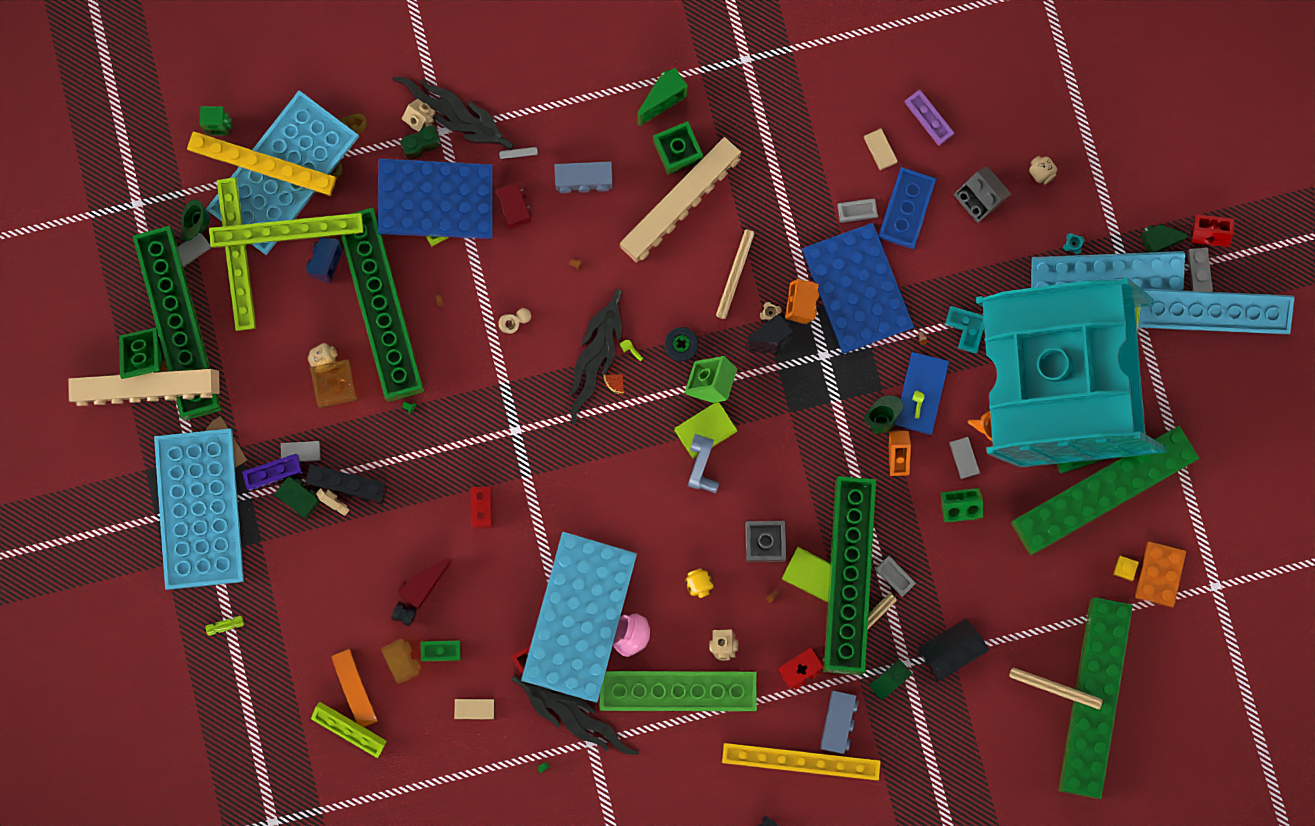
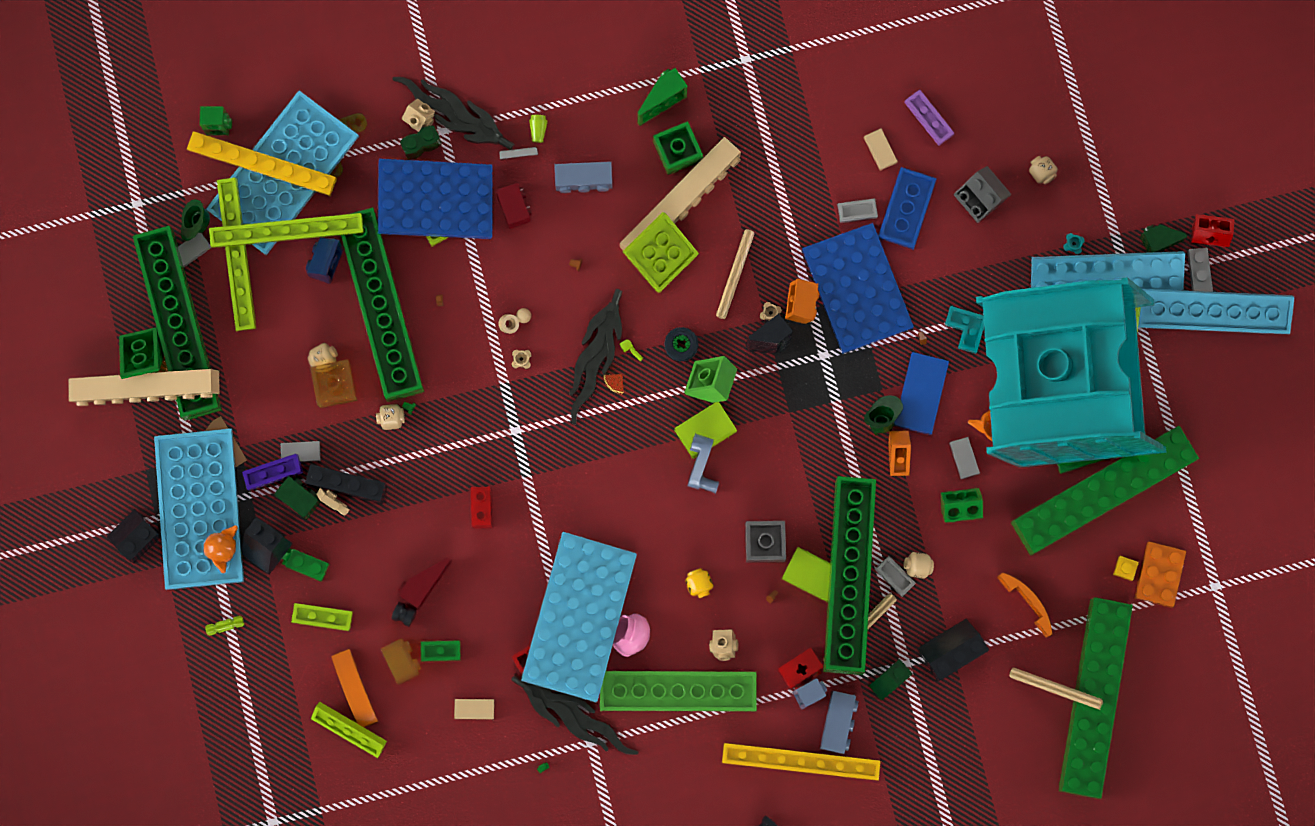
(133, 536): none -> black slope
(221, 547): none -> orange piece
(264, 545): none -> black slope
(305, 564): none -> green hinge
(322, 617): none -> lime plate
(390, 417): none -> tan head
(521, 354): none -> tan plate
(538, 127): none -> lime cone
(660, 252): none -> lime plate
(810, 693): none -> sand blue brick
(918, 397): lime hand -> none
(918, 565): none -> tan head
(1043, 622): none -> orange slope

